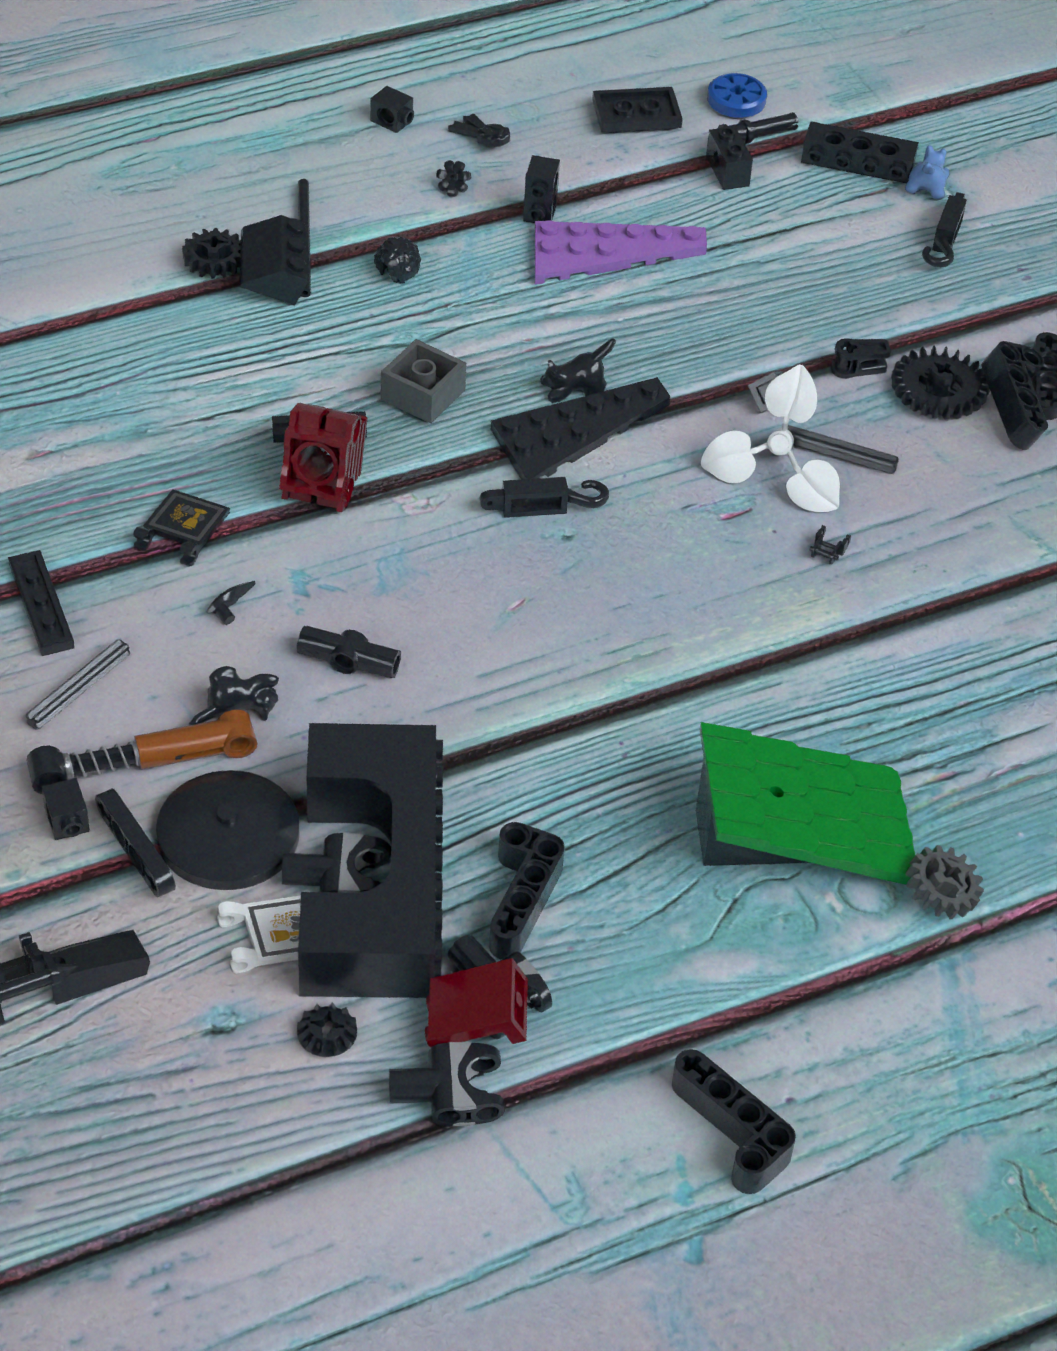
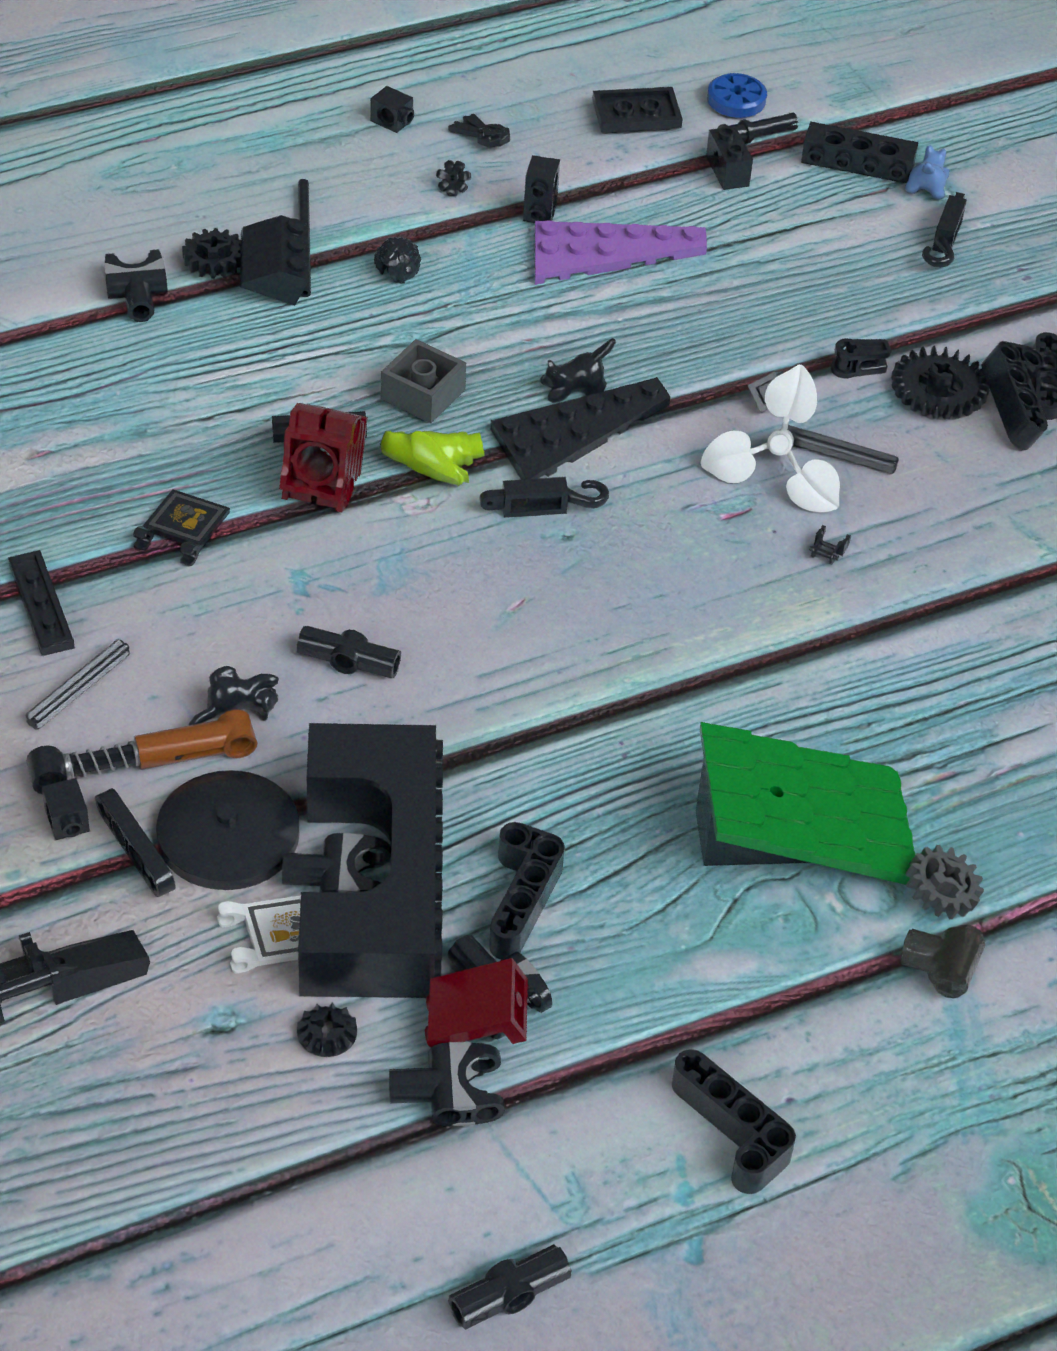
(136, 283): none -> black connector
(228, 598): black bar -> none
(434, 453): none -> lime animal
(509, 1286): none -> black piece
(946, 959): none -> clear smoke piece

